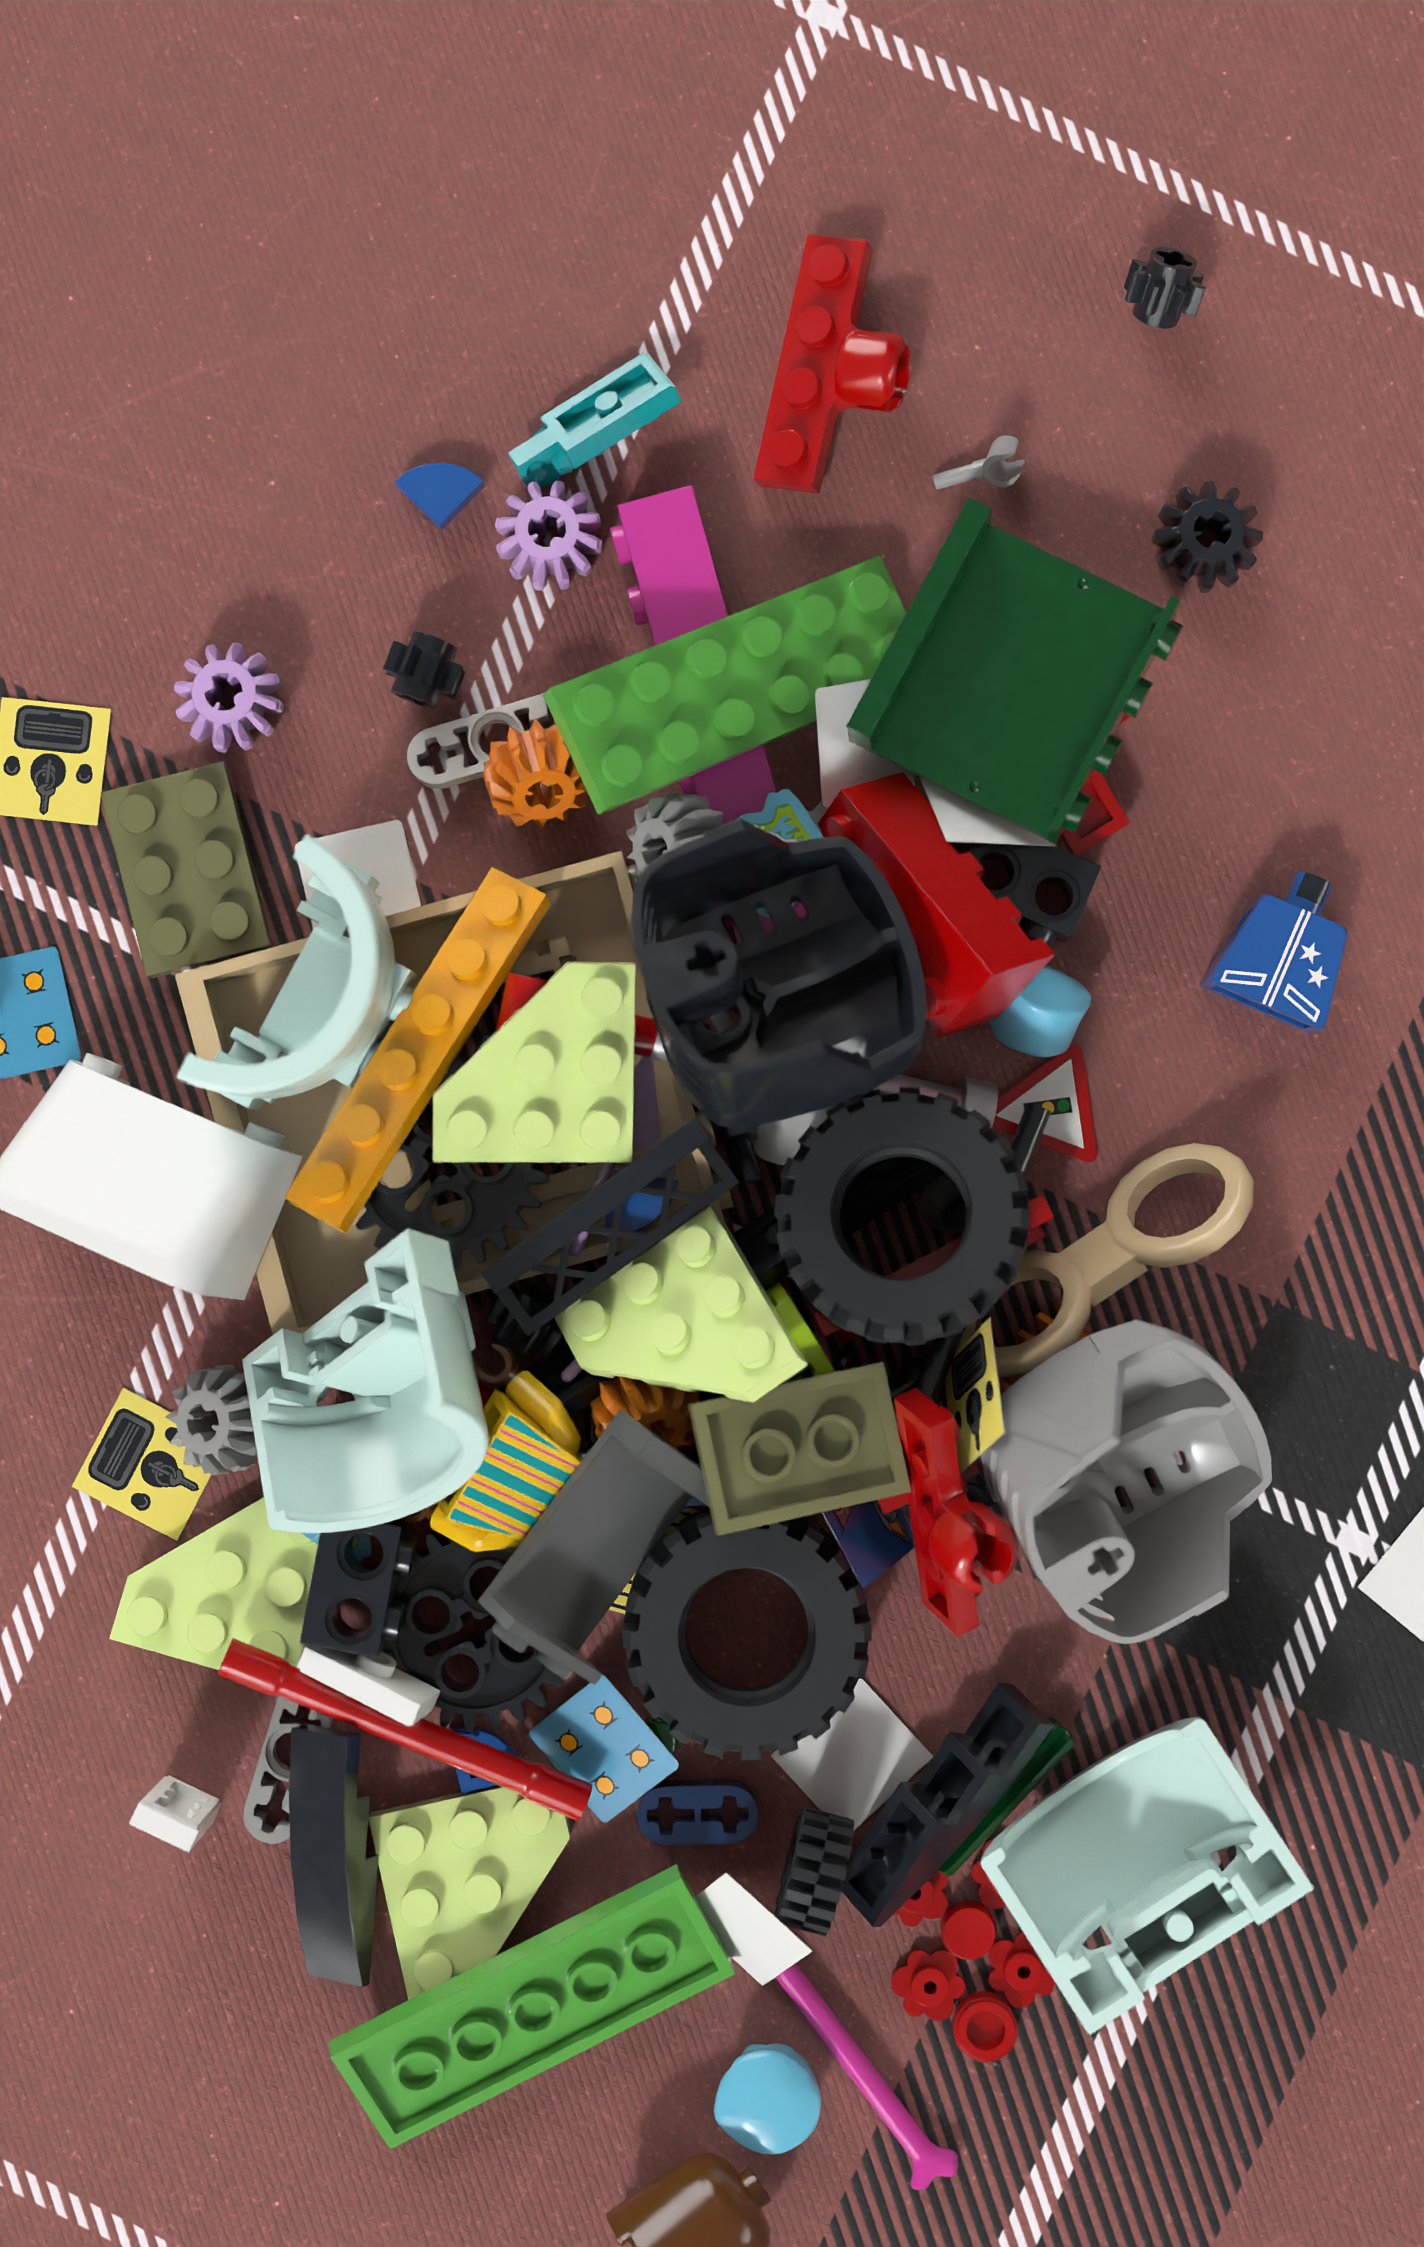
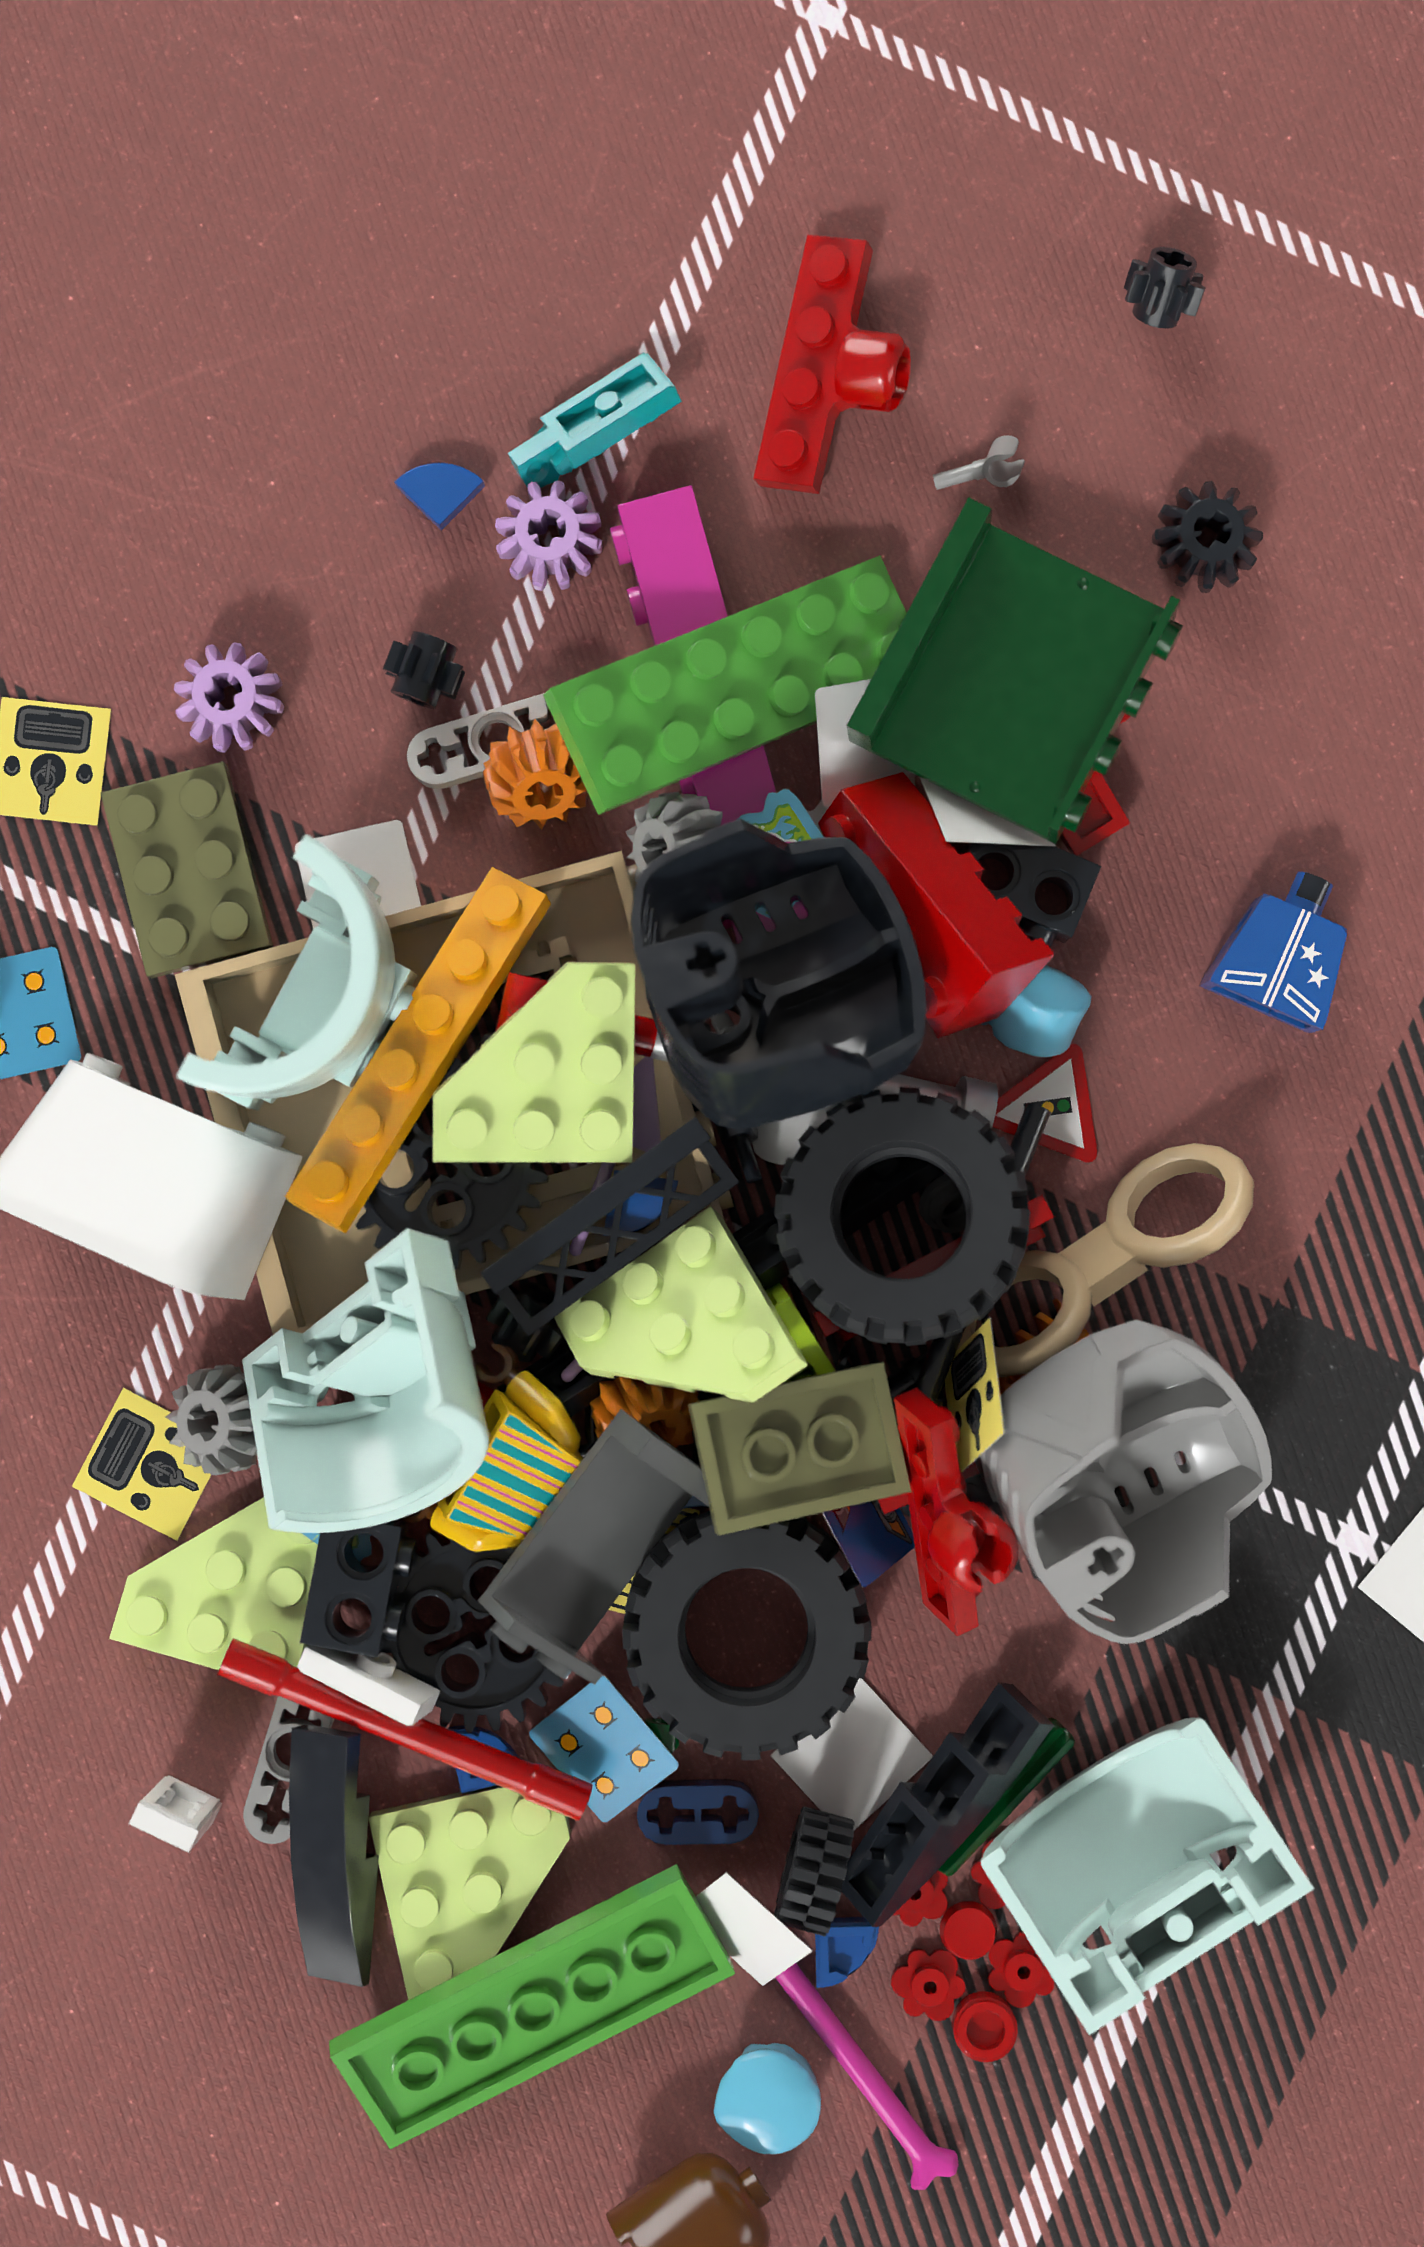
(843, 1949): none -> blue tile

